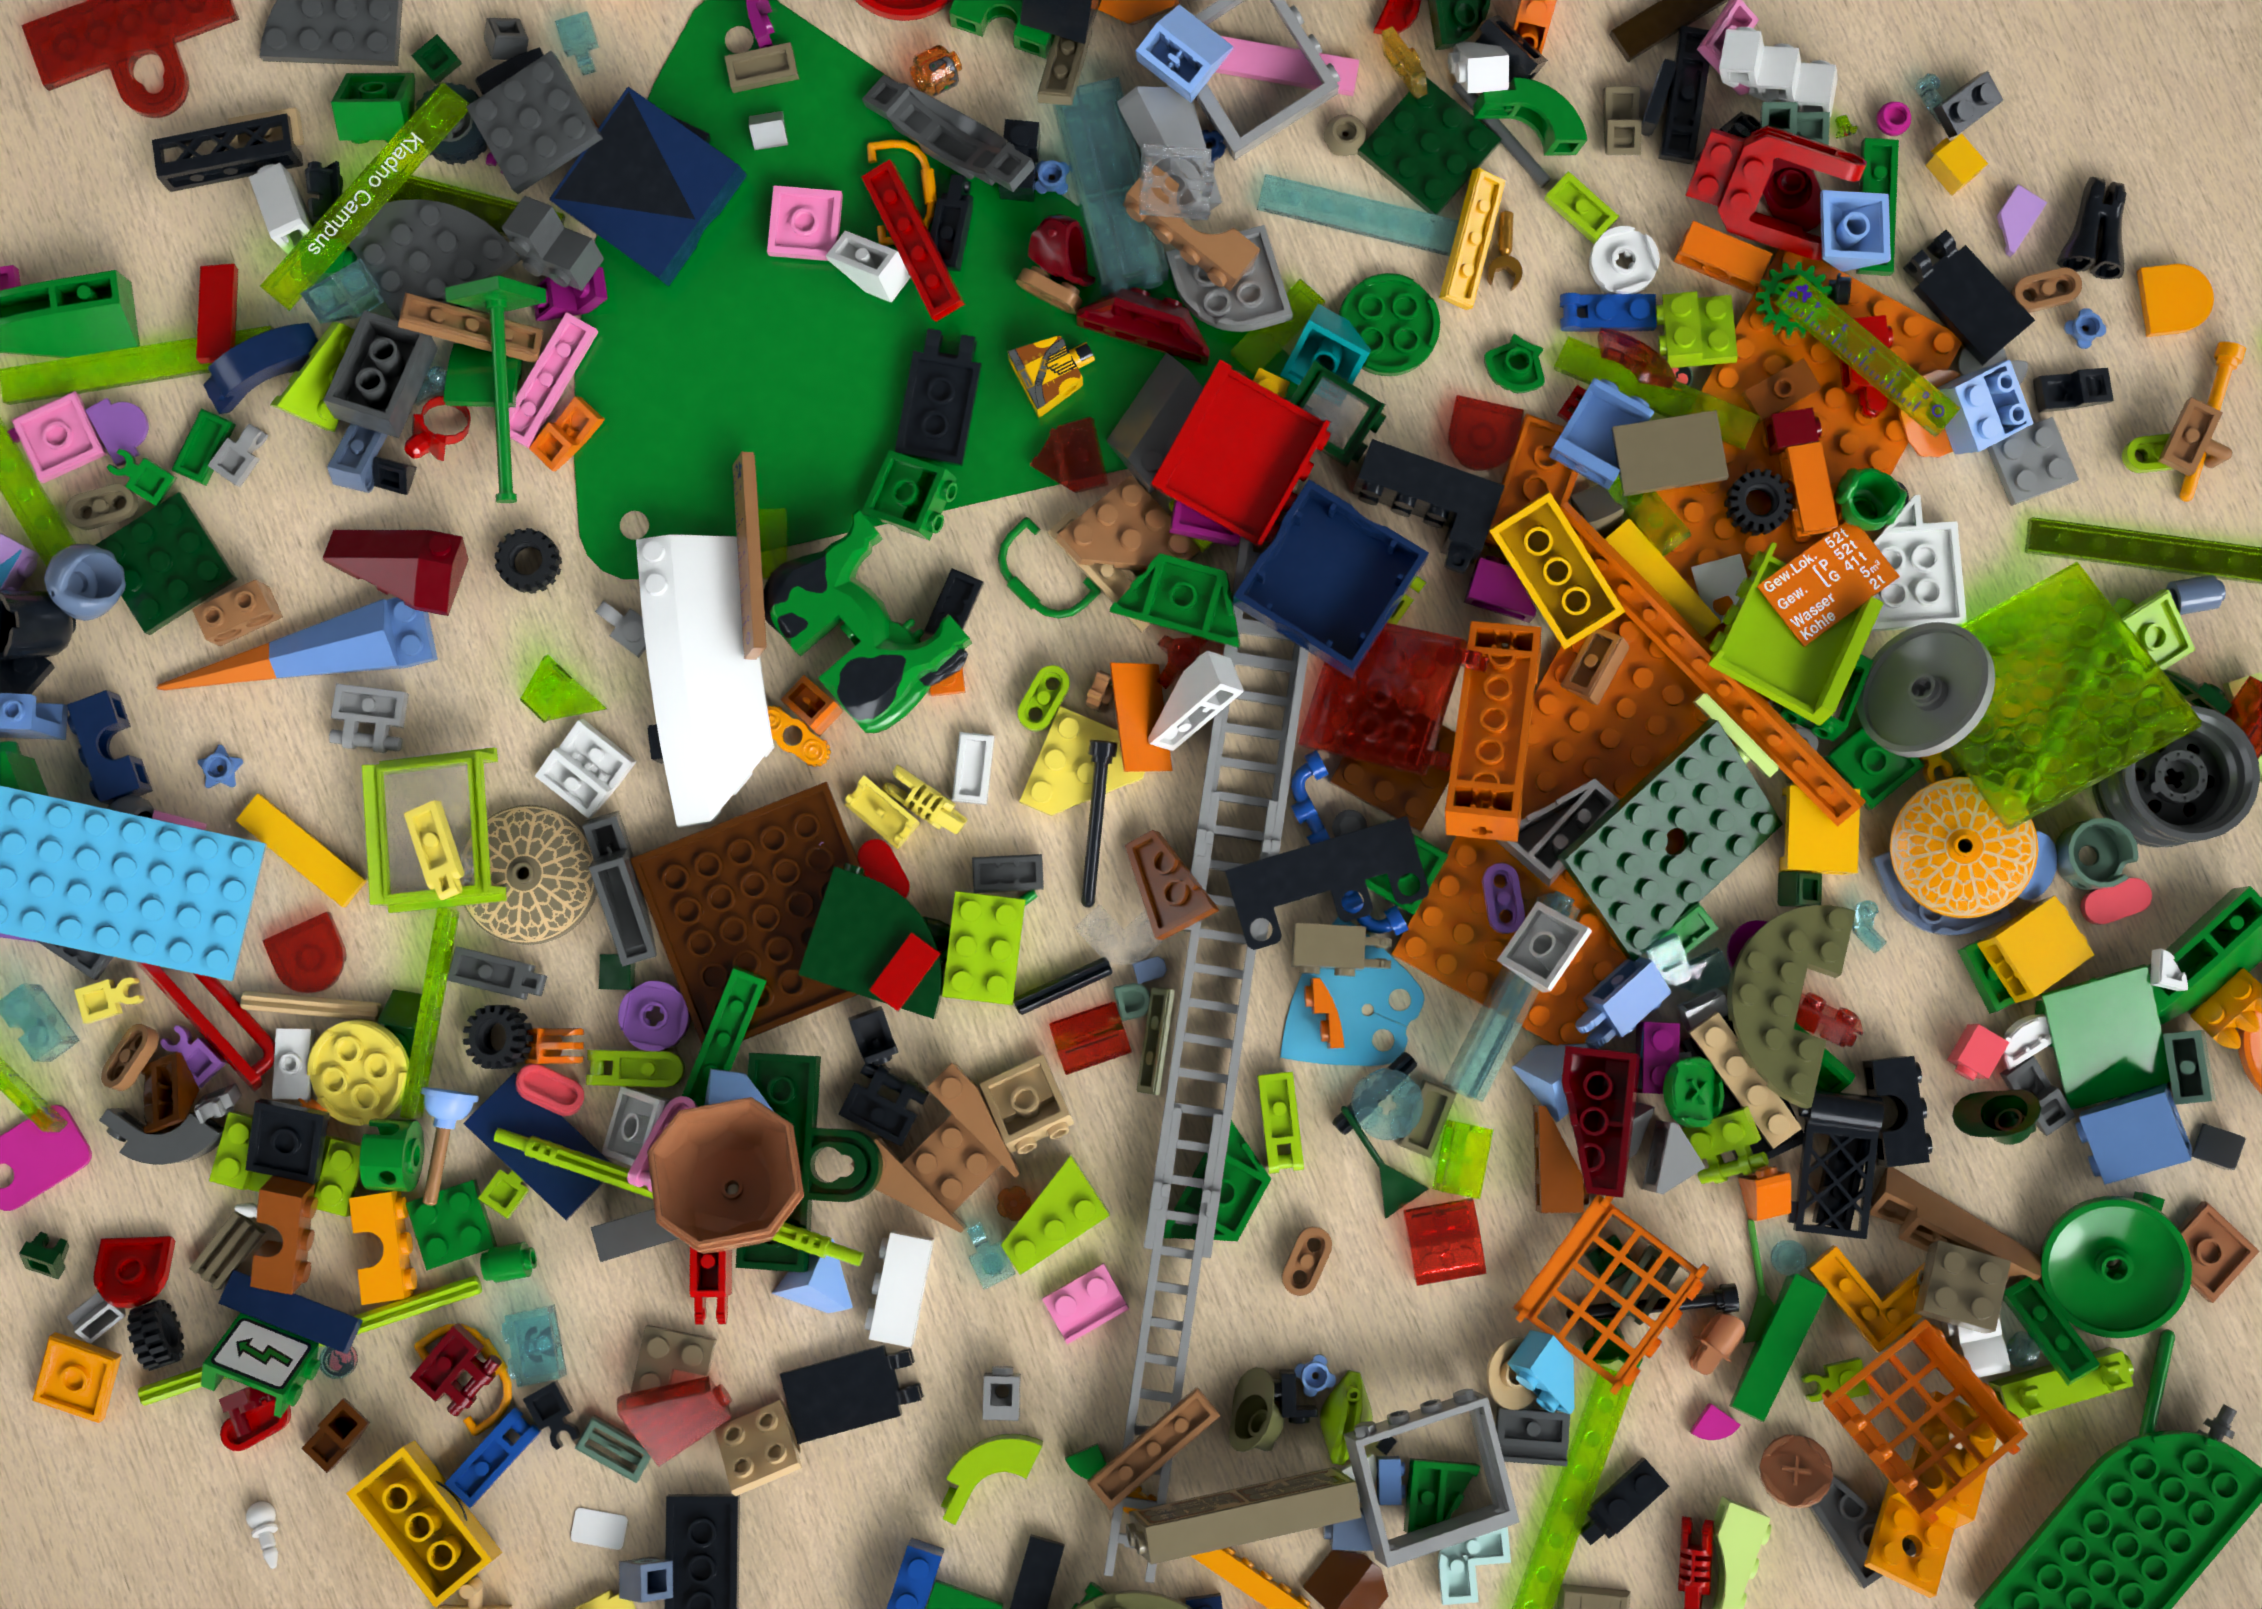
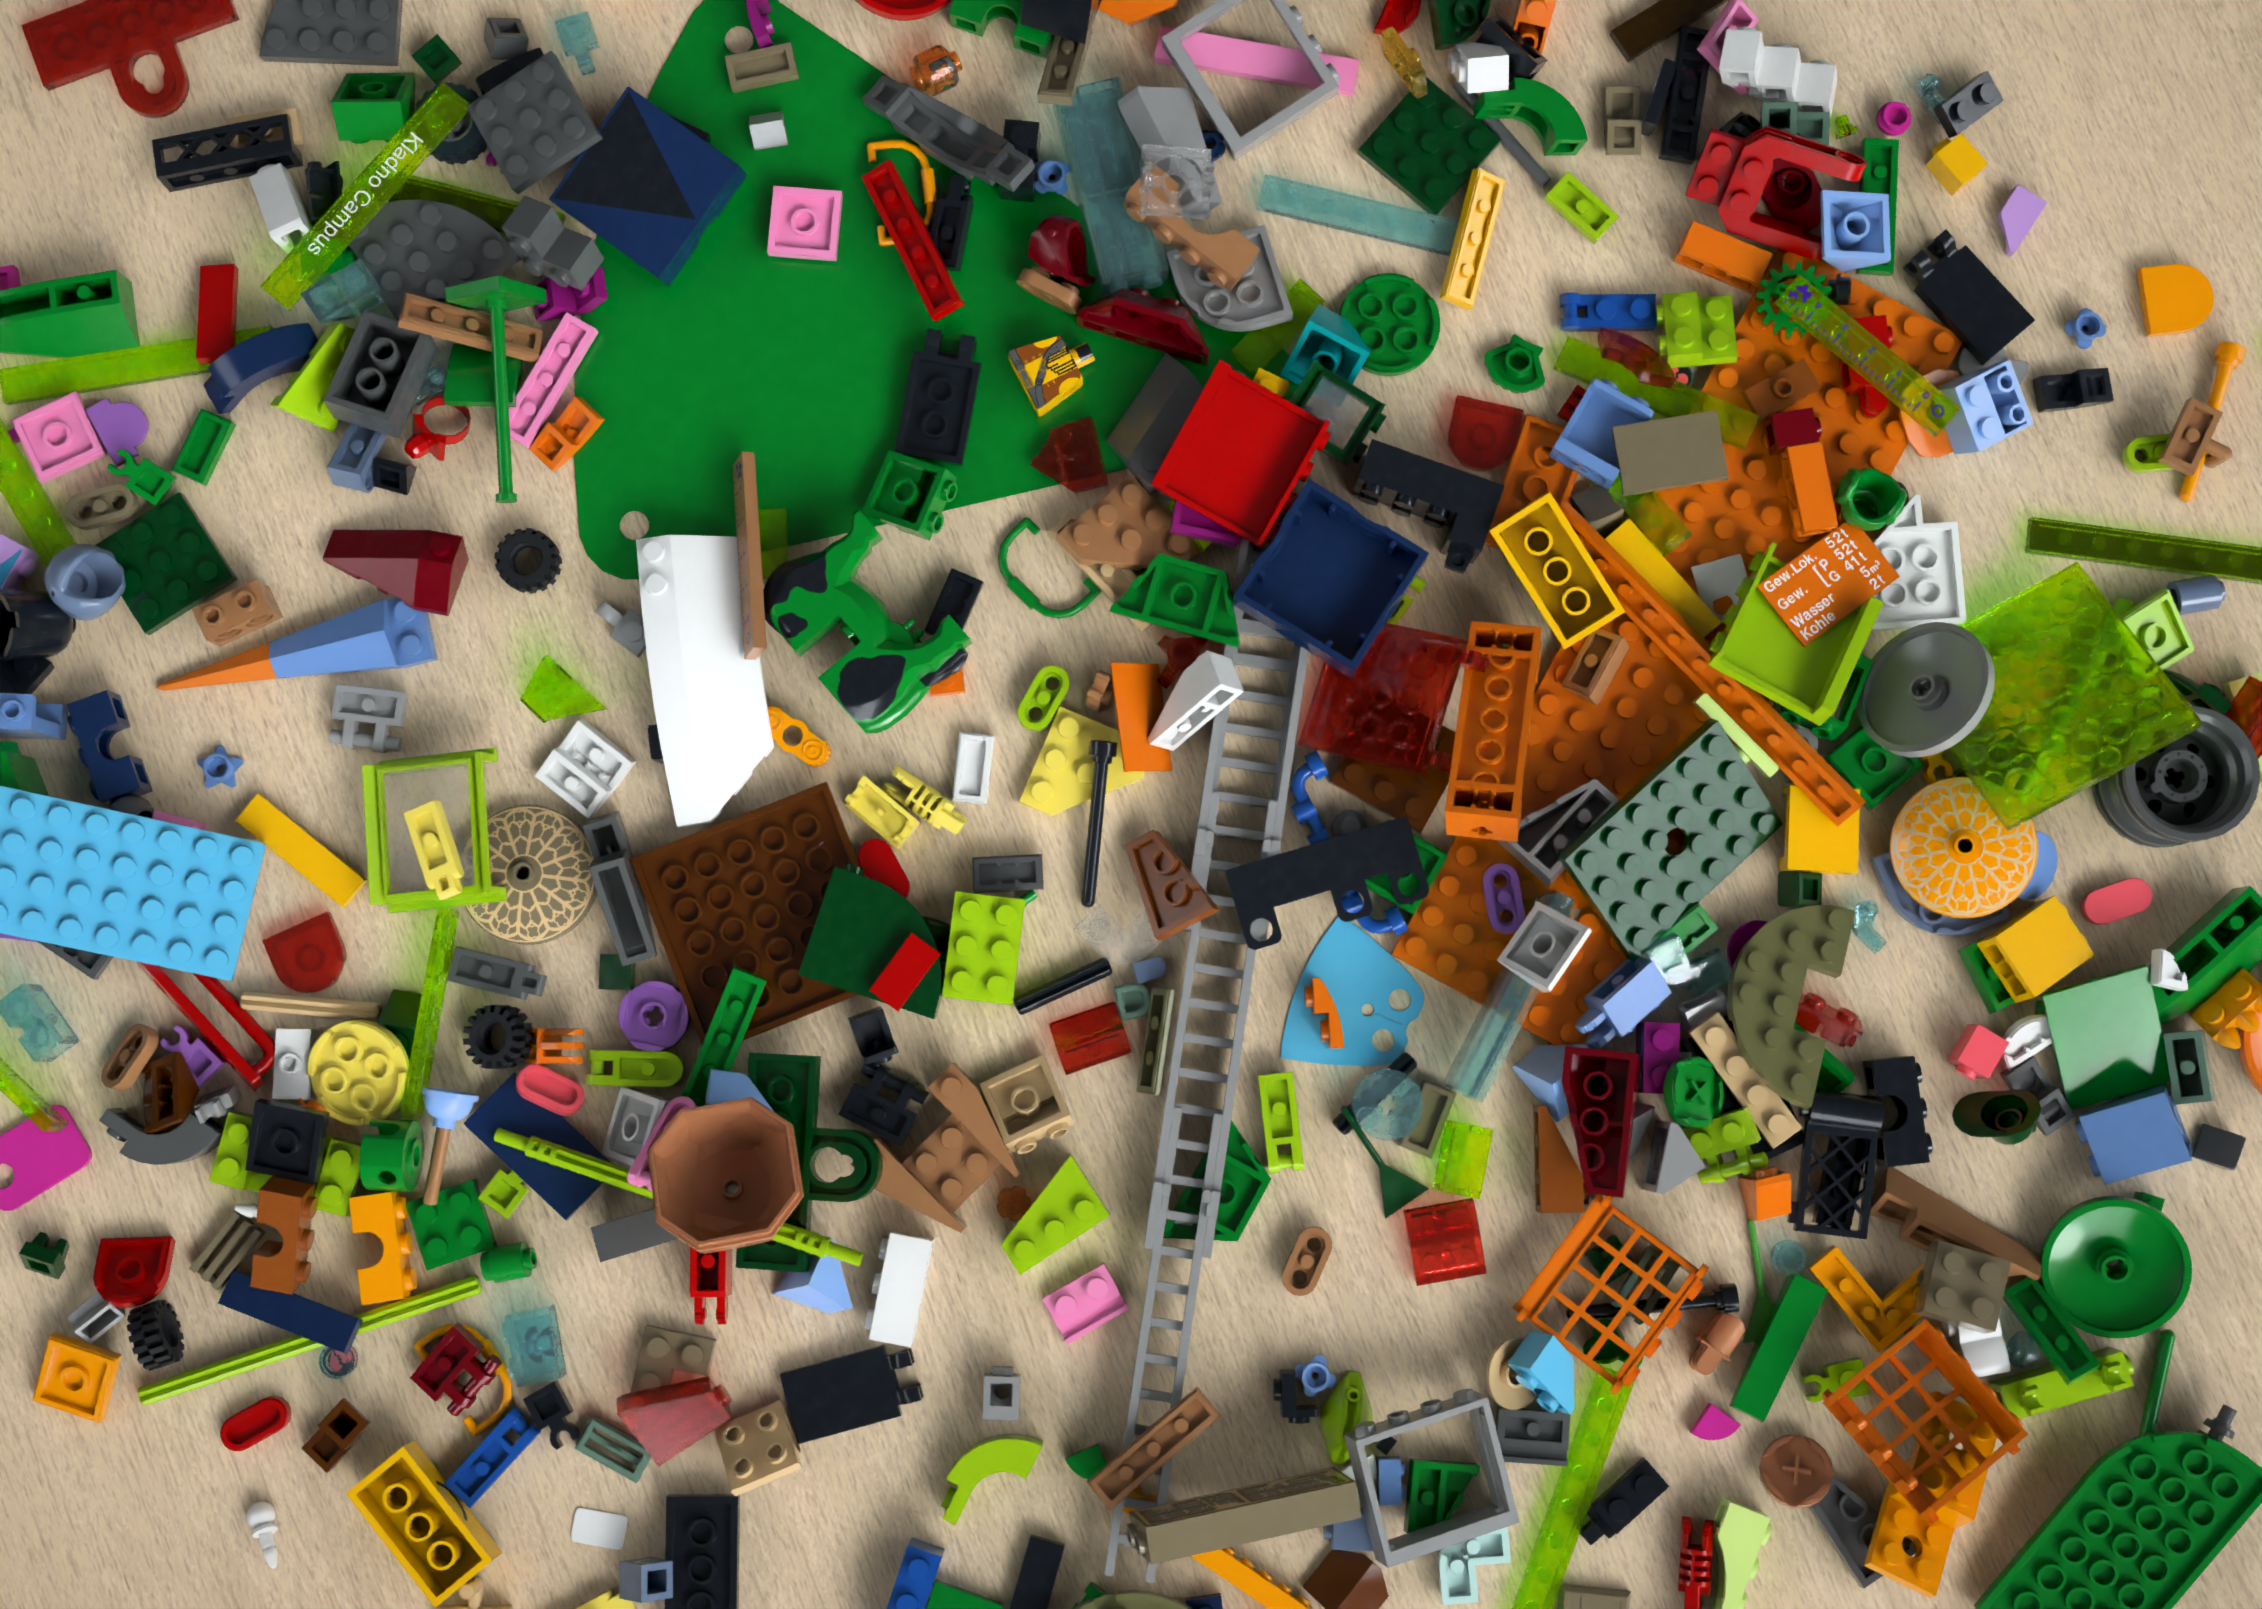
(104, 999): light yellow plate -> none
(235, 459): light grey plate -> none
(241, 1402): dark red plate -> none
(264, 1360): panel -> none
(812, 705): orange slope -> none
(869, 265): white slope -> none
(989, 1261): clear light blue plate -> none
(1183, 52): light blue slope -> none
(1255, 1416): olive piece -> none
(1335, 948): dark tan hinge -> none
(1343, 145): dark tan plate -> none
(1499, 590): magenta slope -> none
(1505, 261): pearl gold piece -> none
(1632, 244): white plate -> none
(1773, 488): black tyre -> none
(2032, 462): light grey plate -> none
(2044, 290): medium nougat plate -> none
(2080, 249): black piece -> none
(2113, 847): sand green piece -> none
(2215, 1251): nougat tile -> none

